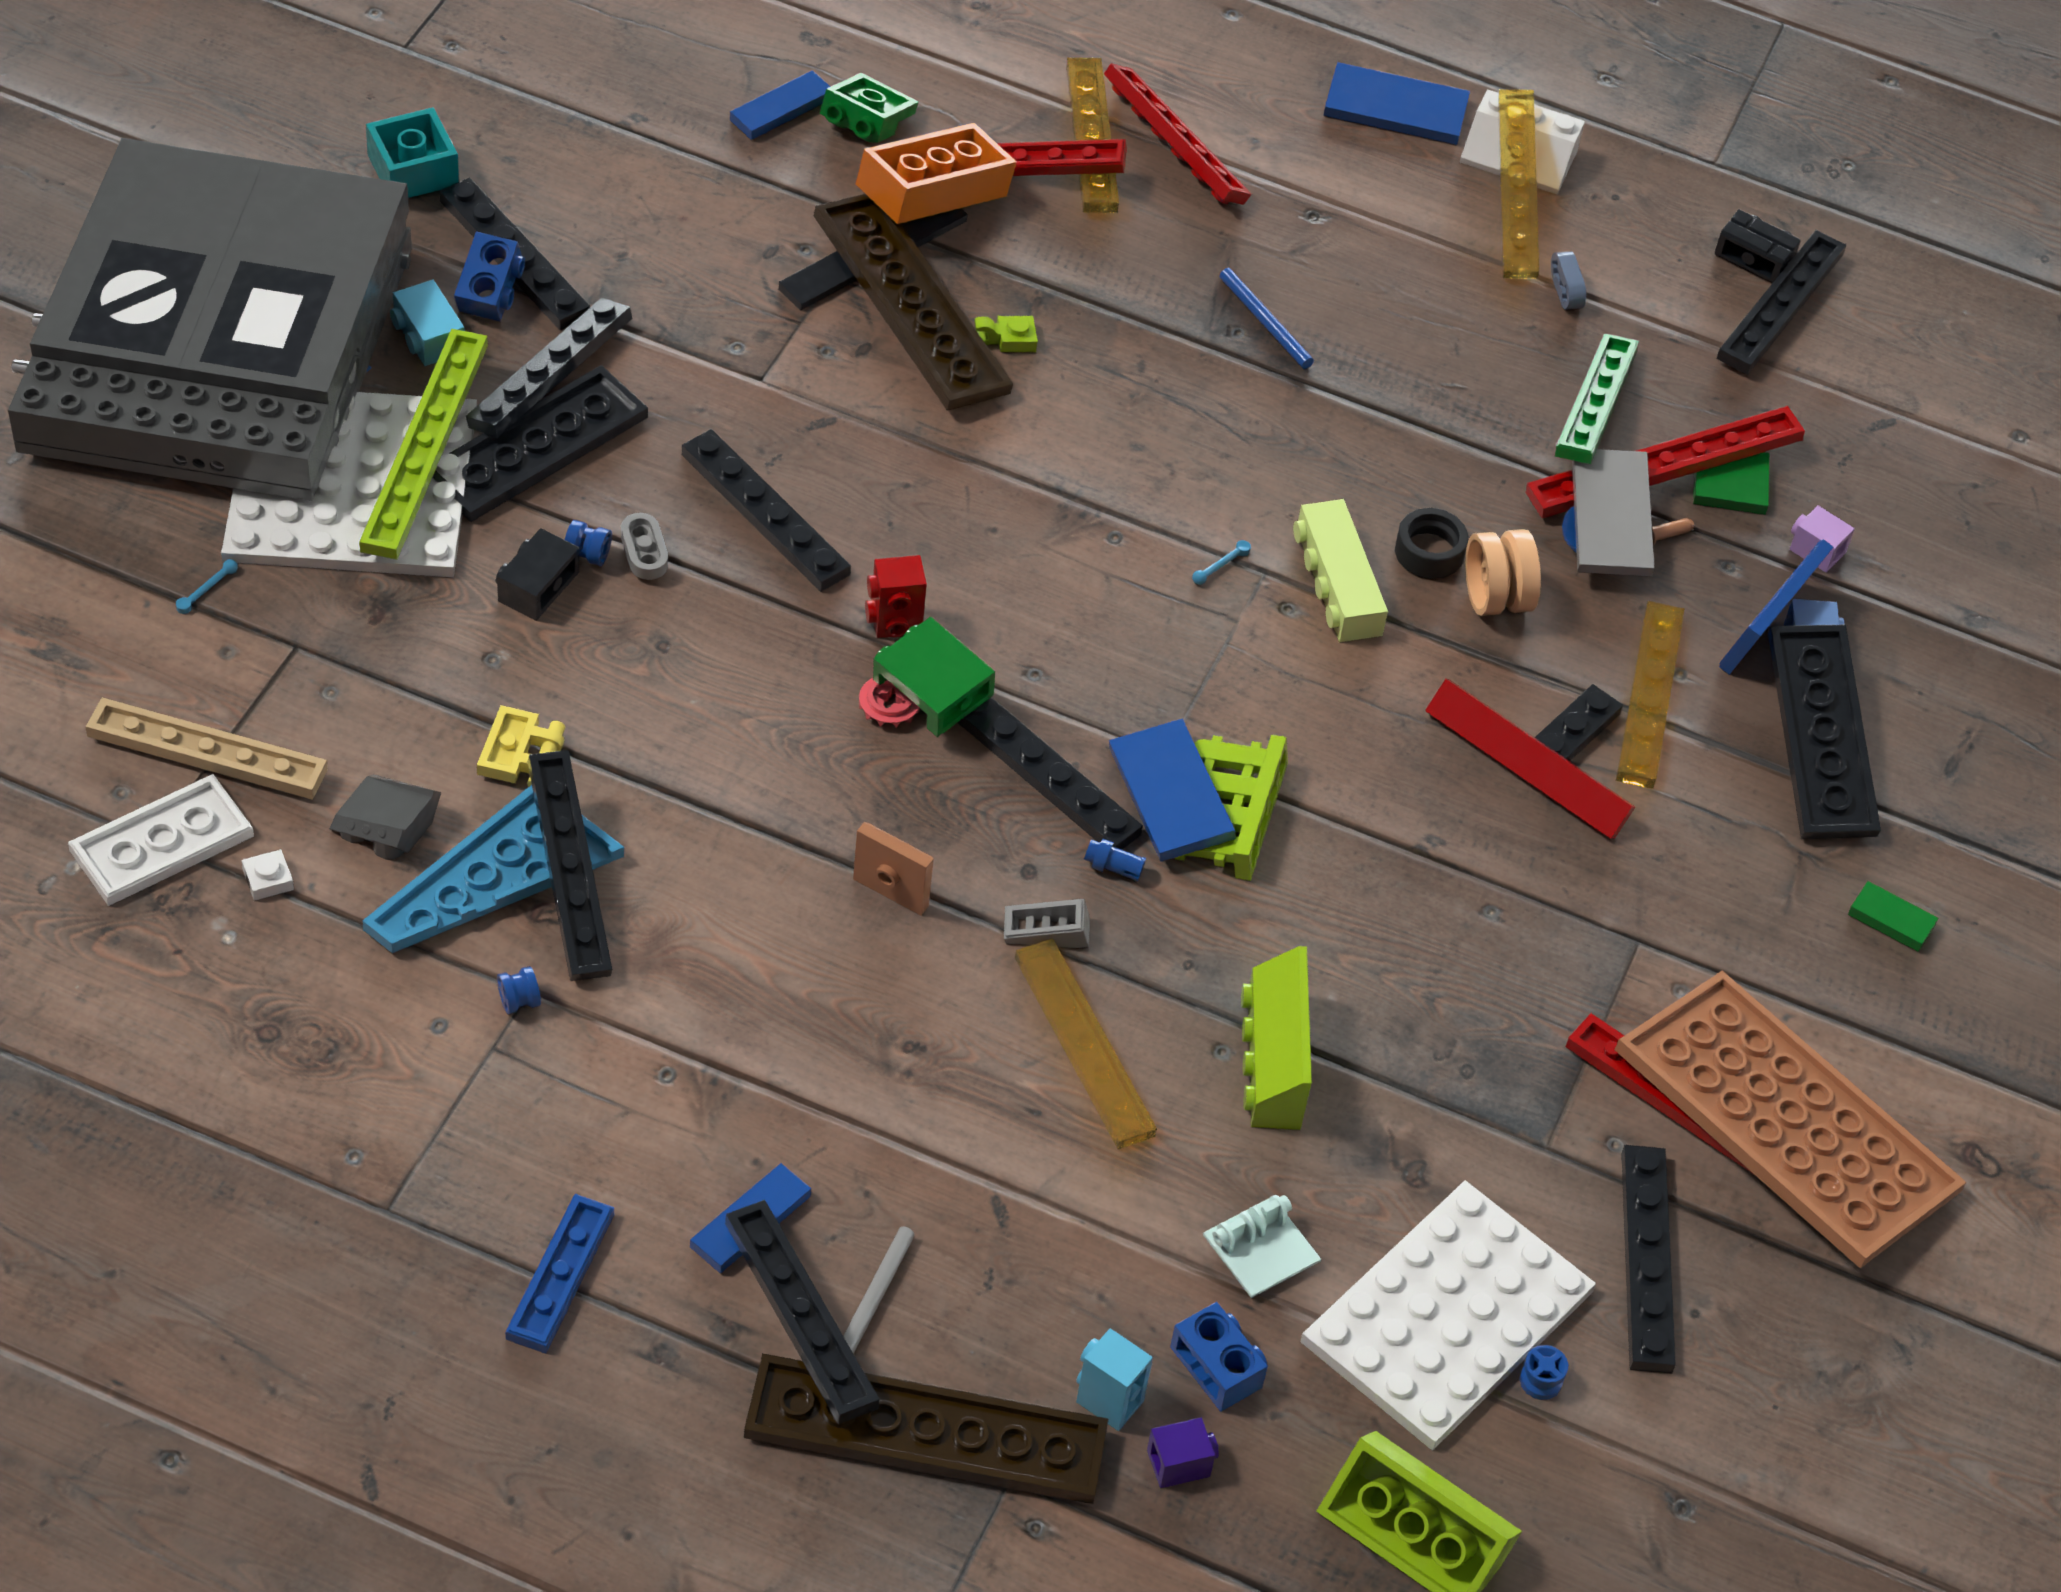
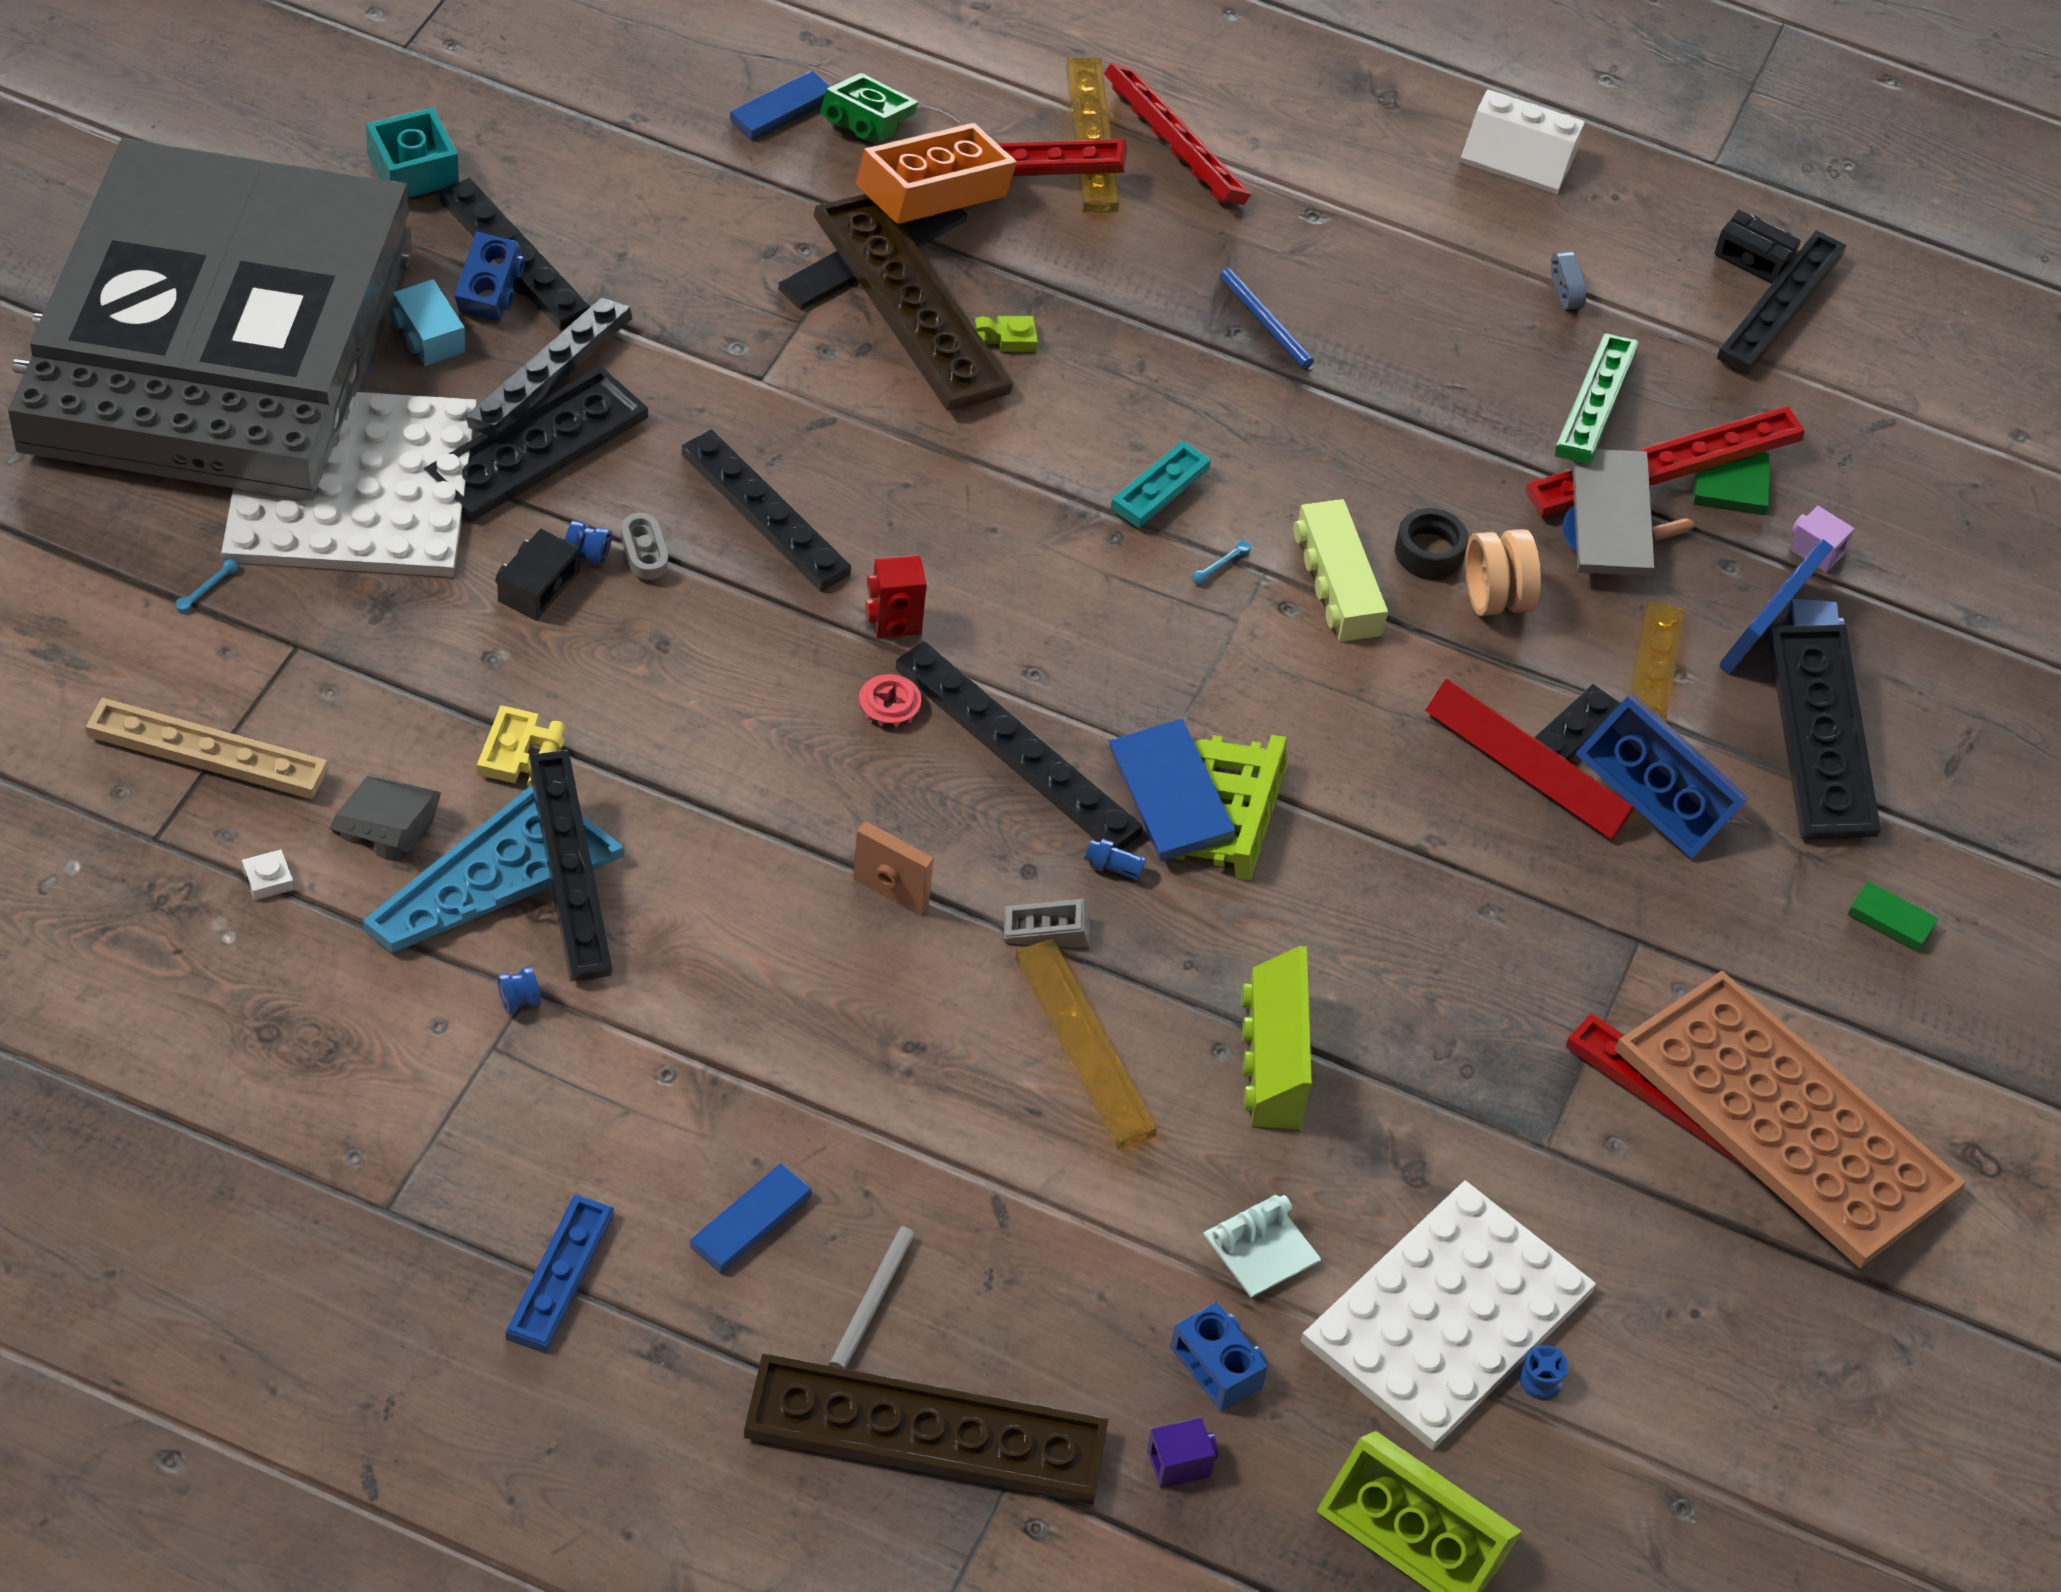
(160, 839): white tile -> none
(423, 444): lime plate -> none
(802, 1312): black plate -> none
(935, 674): green panel -> none
(1113, 1378): medium azure brick -> none
(1160, 484): none -> teal plate
(1396, 103): blue tile -> none
(1518, 184): clear yellow plate -> none
(1648, 1259): black plate -> none
(1662, 775): none -> blue slope

